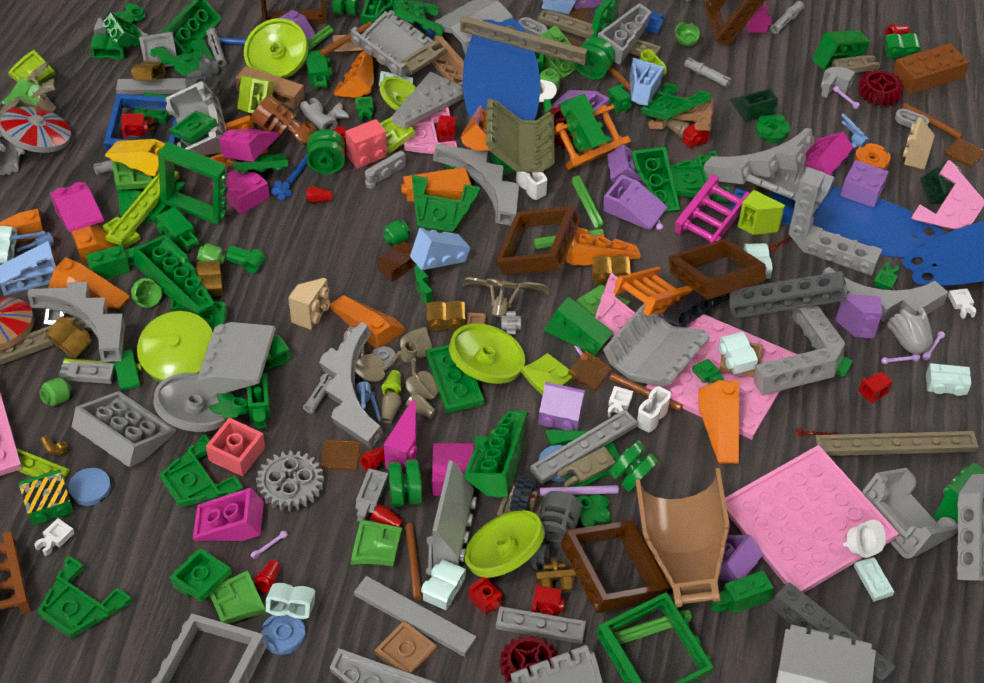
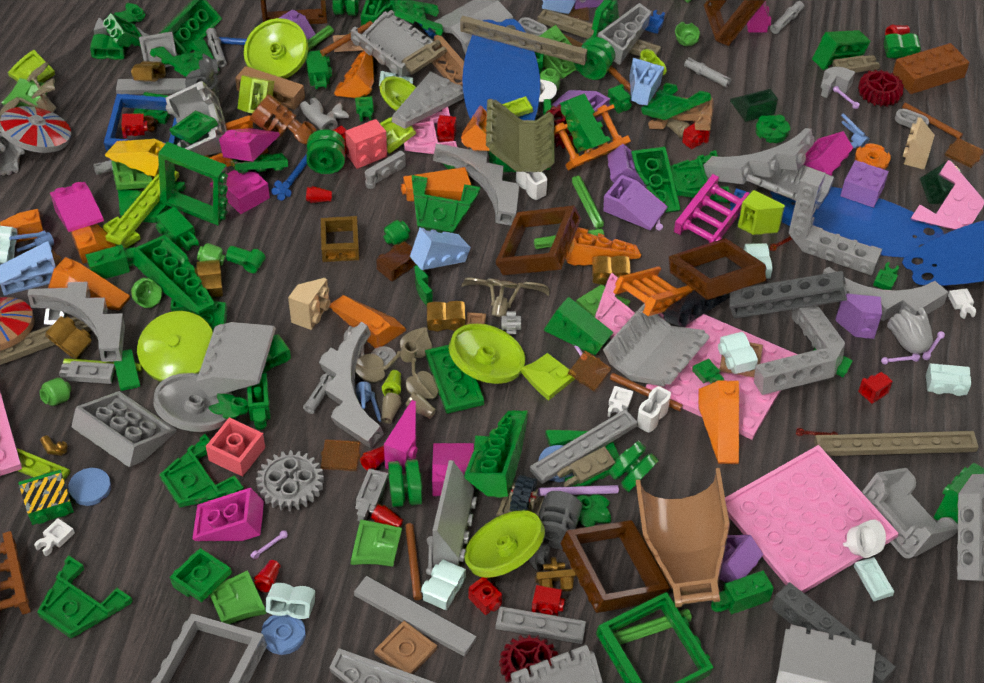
(331, 252): none -> pearl gold window
(519, 106): none -> lime plate
(561, 407): slope -> none

